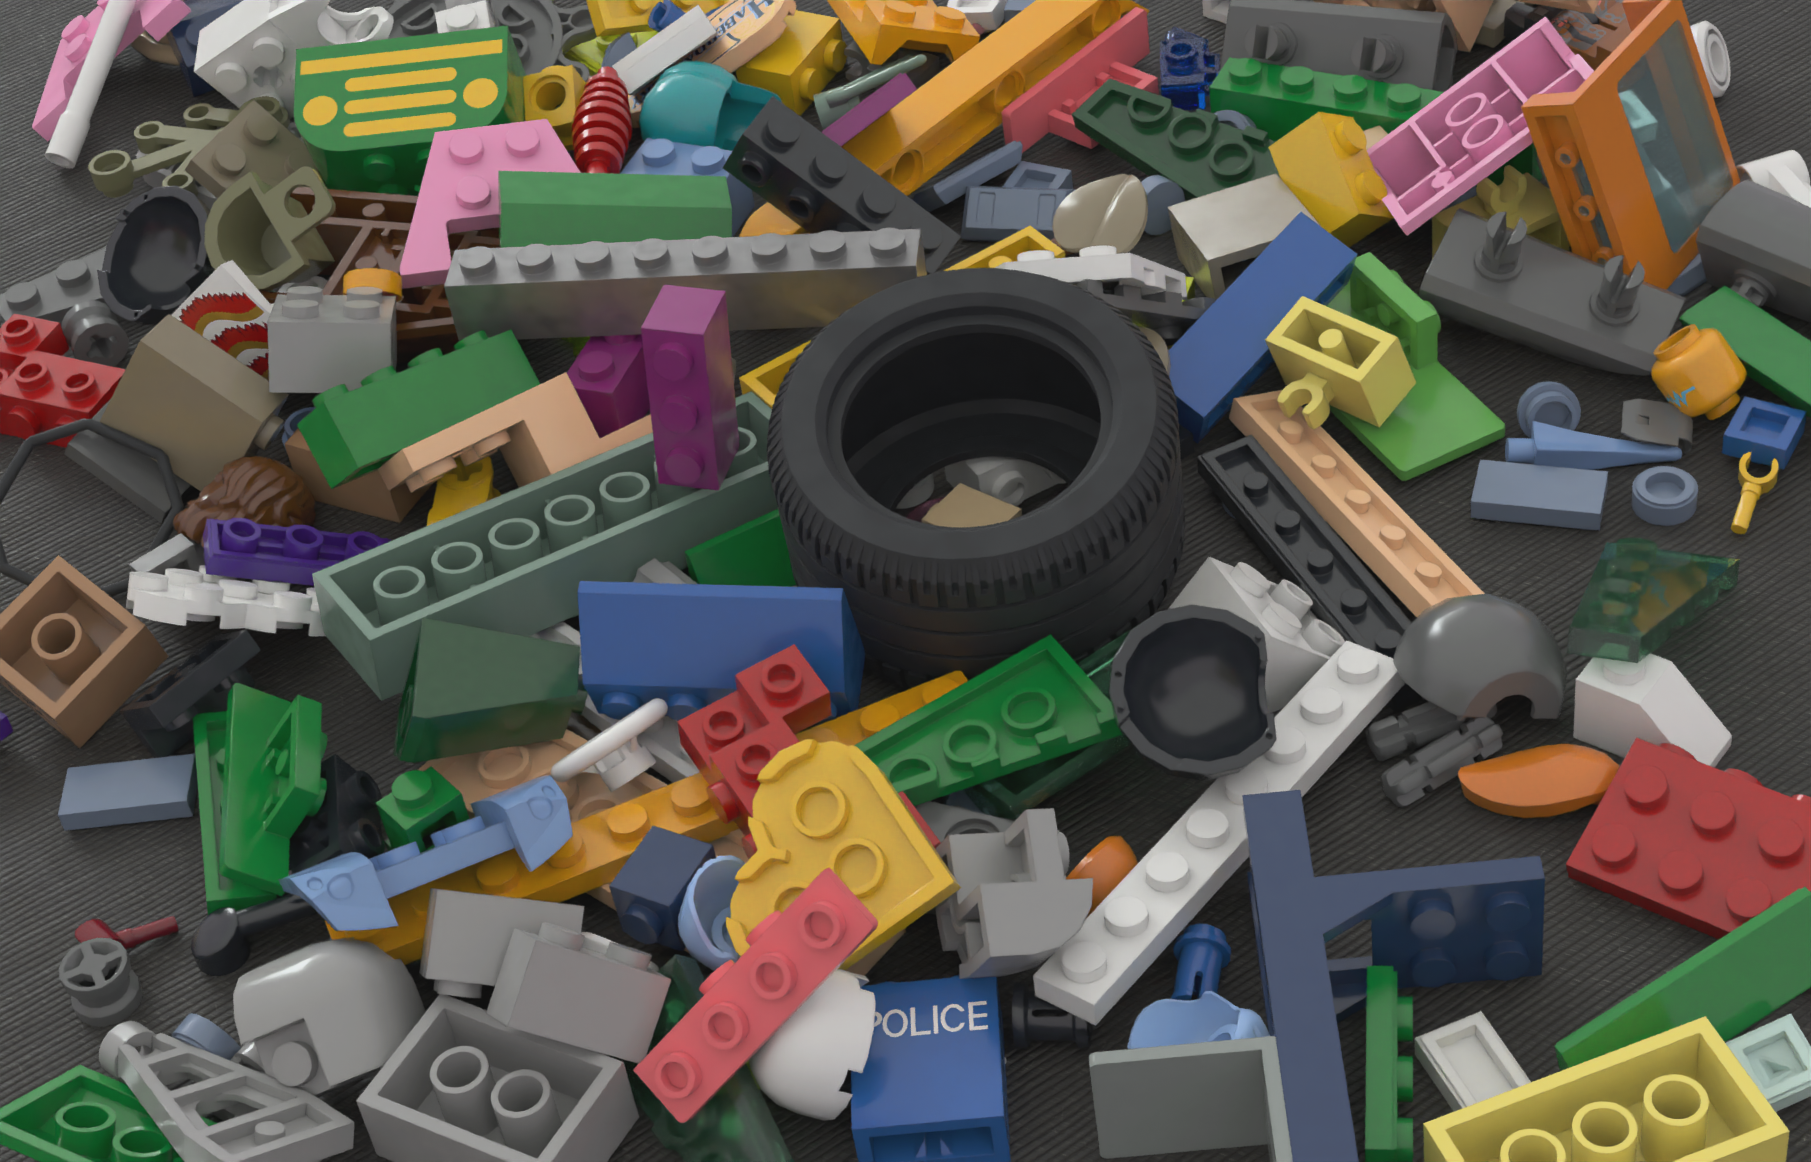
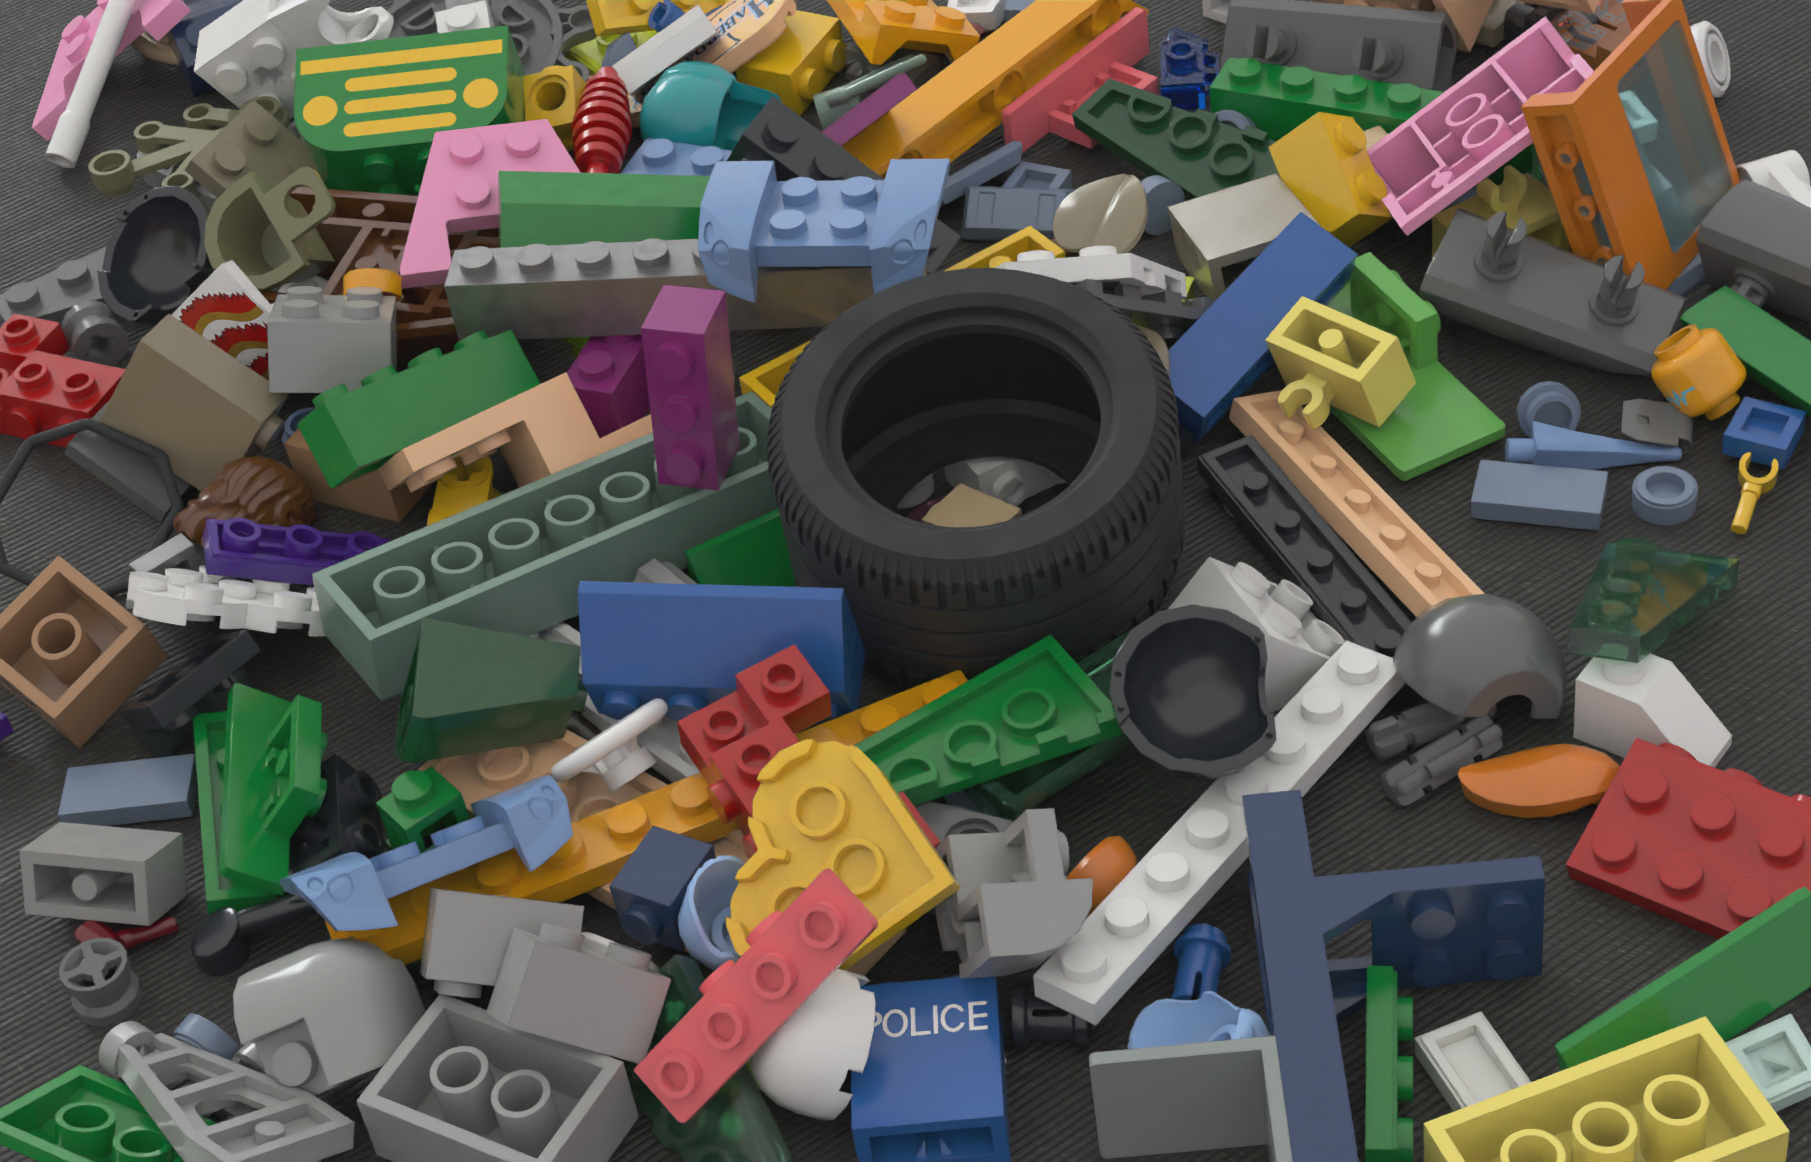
(103, 873): none -> light grey brick
(804, 222): none -> medium blue piece

